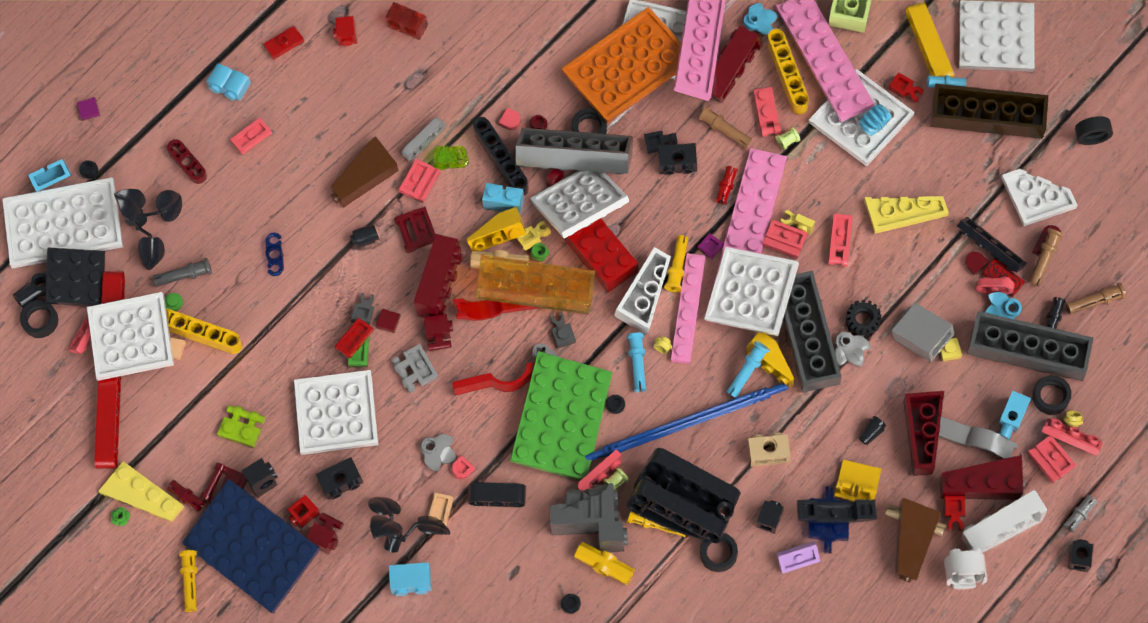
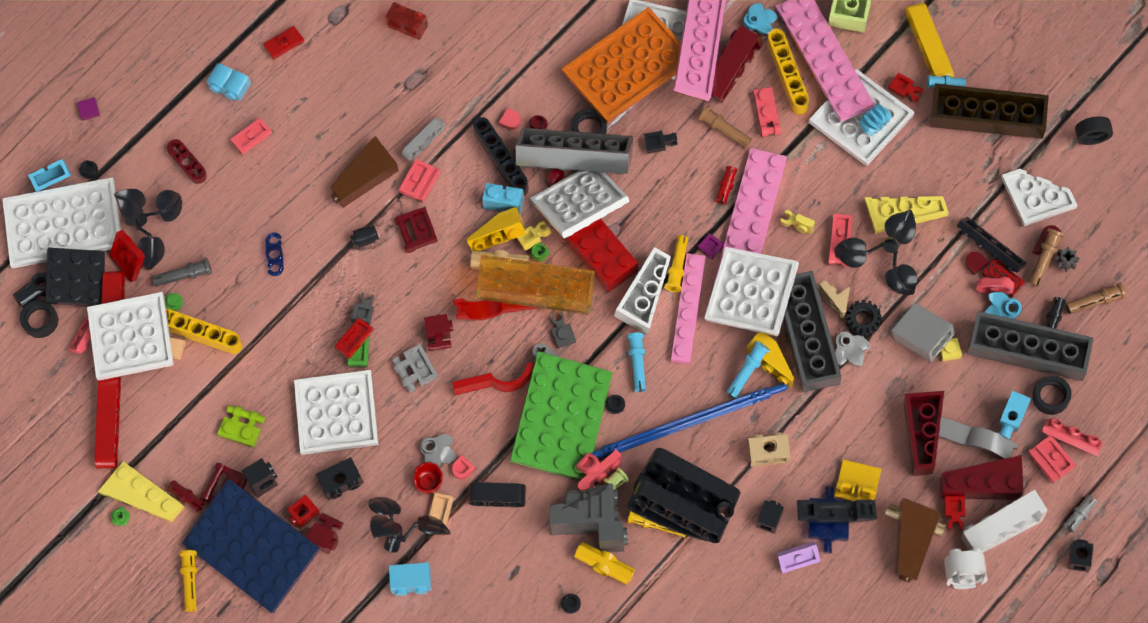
(126, 255): none -> red plate
(345, 31): red brick -> none
(388, 320): dark red tile -> none
(427, 477): none -> red hair
(438, 276): dark red brick -> none
(449, 158): clear neon green piece -> none
(588, 464): none -> coral tile
(662, 345): light yellow plate -> none
(685, 152): black brick -> none
(719, 567): black tyre -> none
(785, 239): coral plate -> none
(787, 138): yellowish green bush -> none
(837, 302): none -> tan slope
(872, 430): black cone -> none
(900, 230): none -> black plant
(996, 36): white plate -> none
(1071, 257): none -> dark grey gear
(1073, 418): light yellow plate -> none

